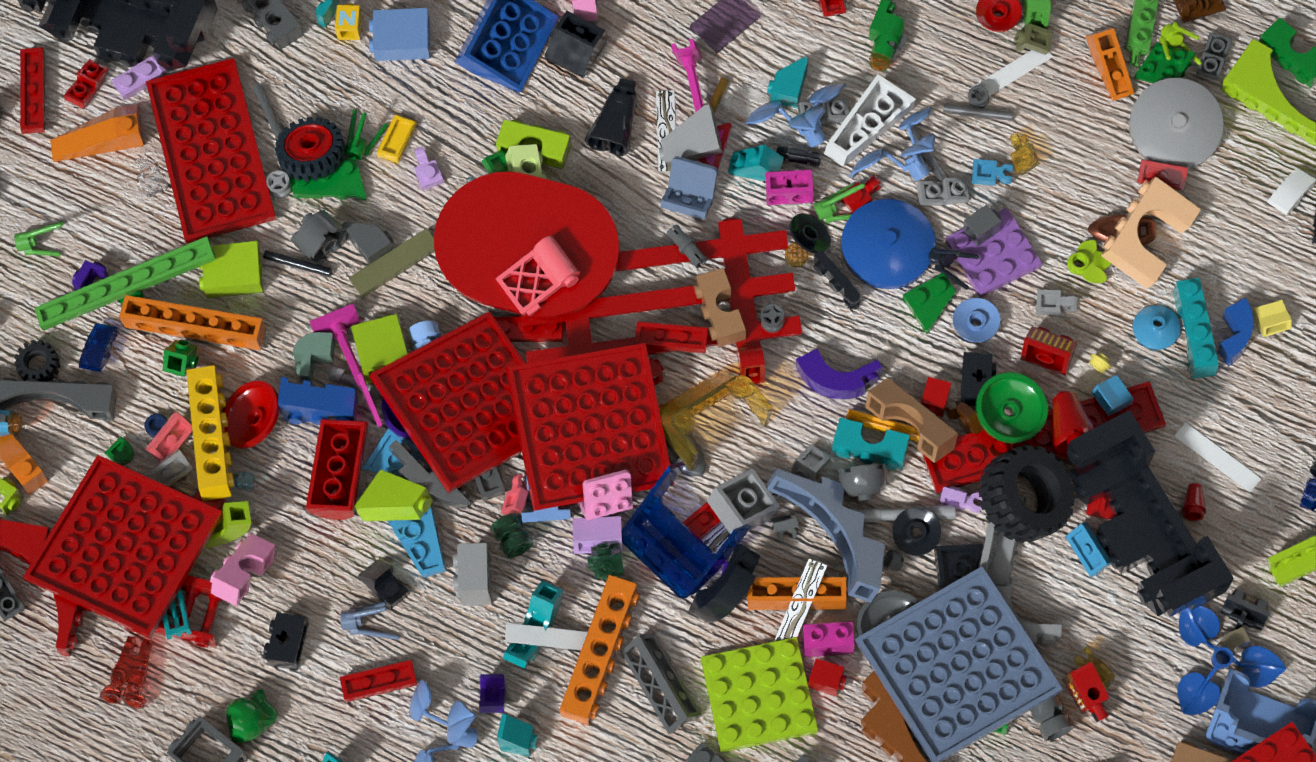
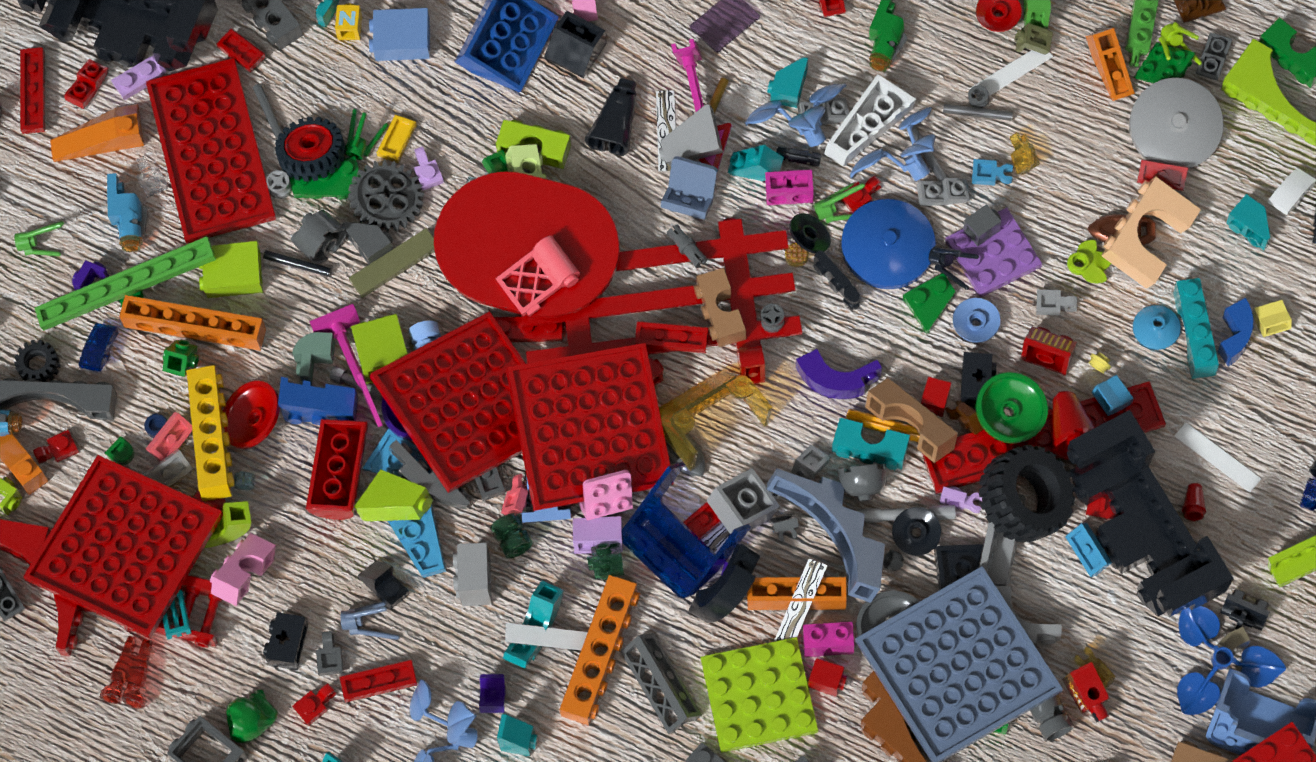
(60, 446): none -> red plate
(127, 213): none -> dark azure plate
(241, 50): none -> red plate
(312, 706): none -> red plate
(329, 658): none -> dark grey plate
(387, 214): none -> dark grey gear
(1251, 221): none -> teal slope

